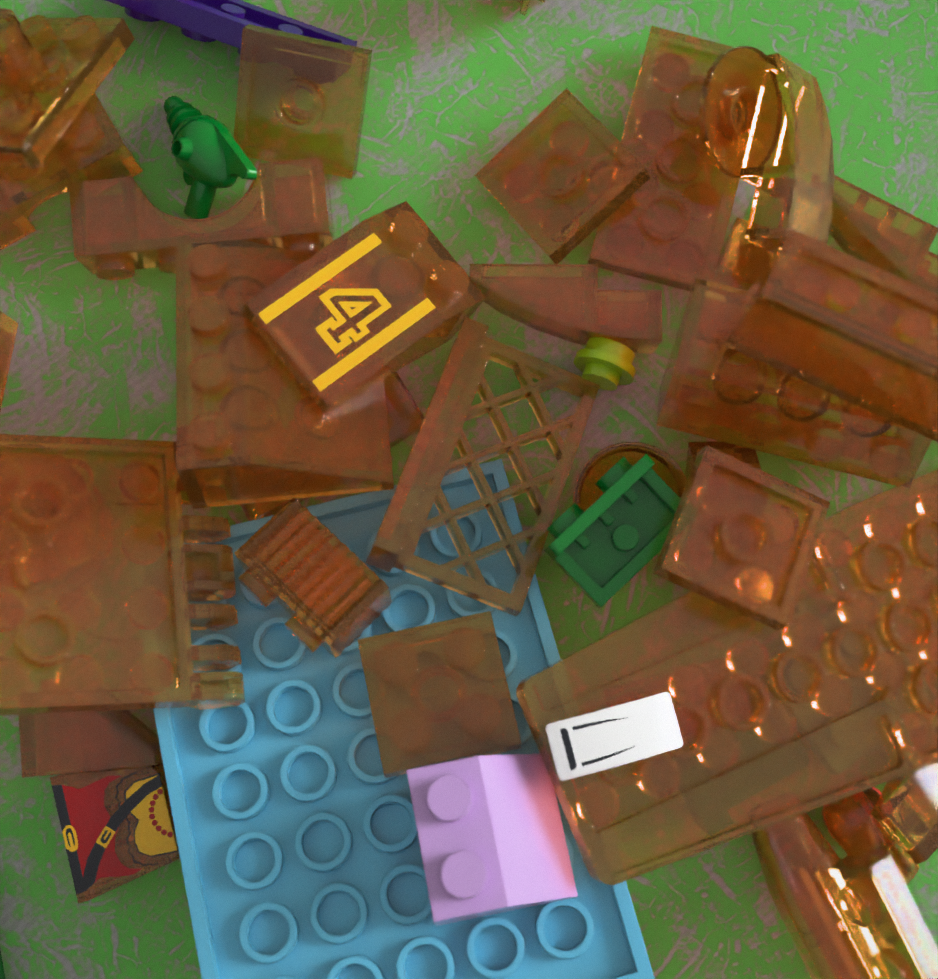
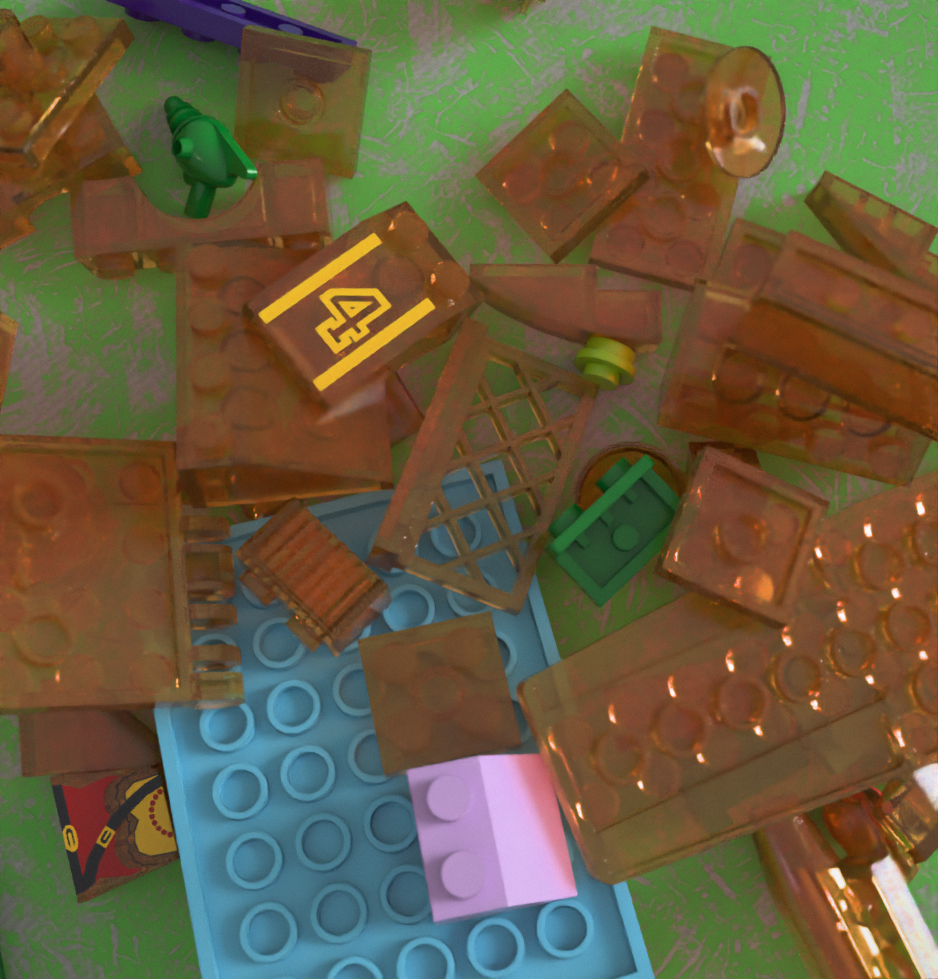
(614, 736): white sticker -> none
(789, 158): clear orange slope -> none

